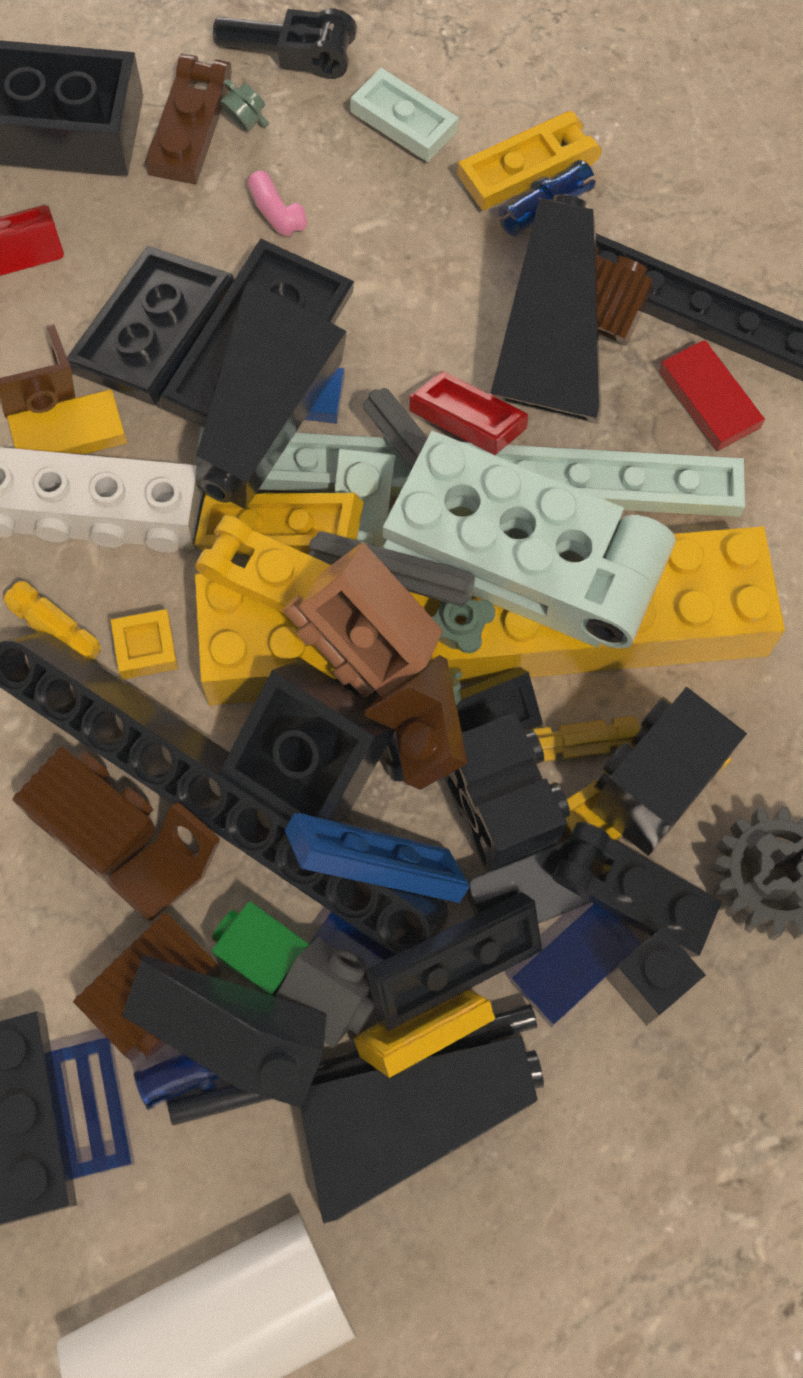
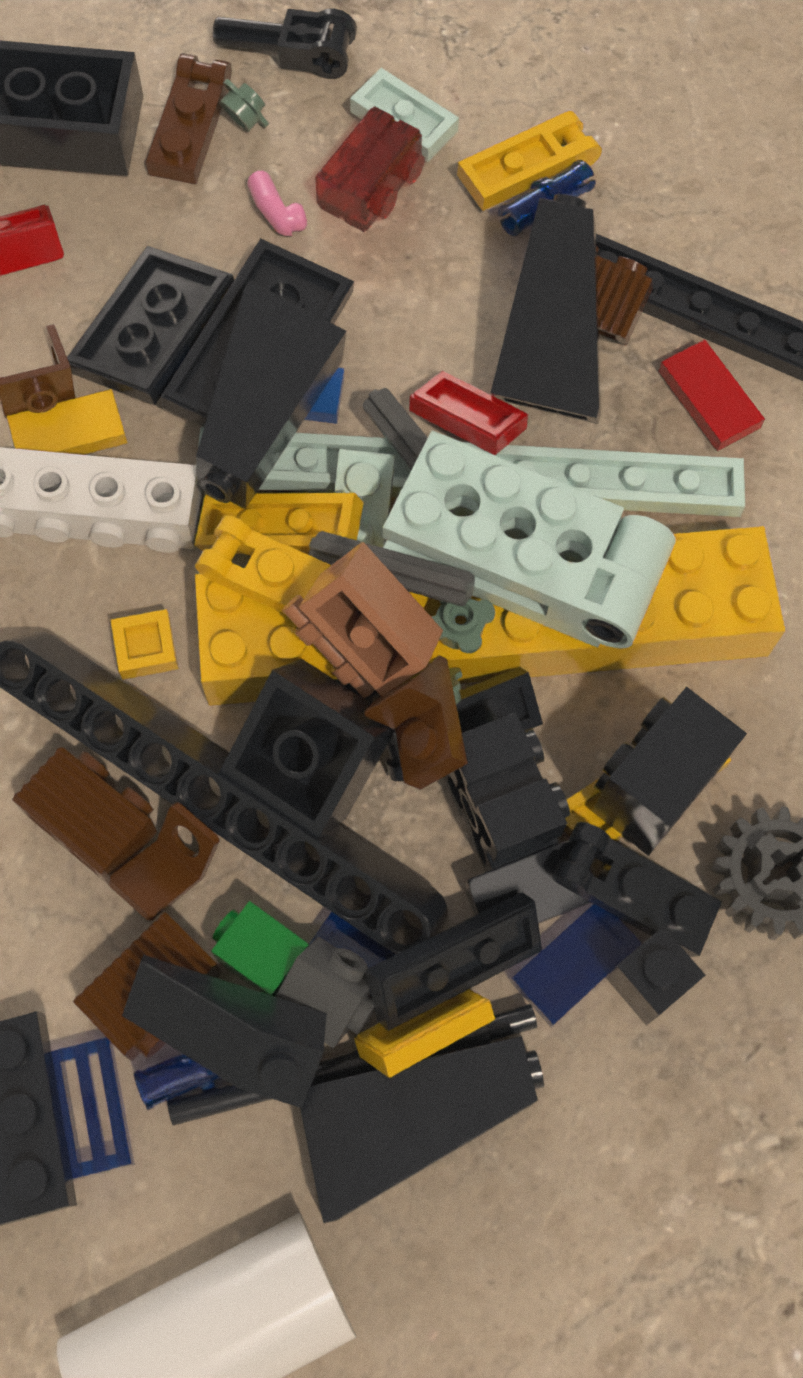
(48, 618): yellow axle -> none
(370, 169): none -> clear red brick
(375, 858): blue tile -> none
(587, 737): yellow axle -> none

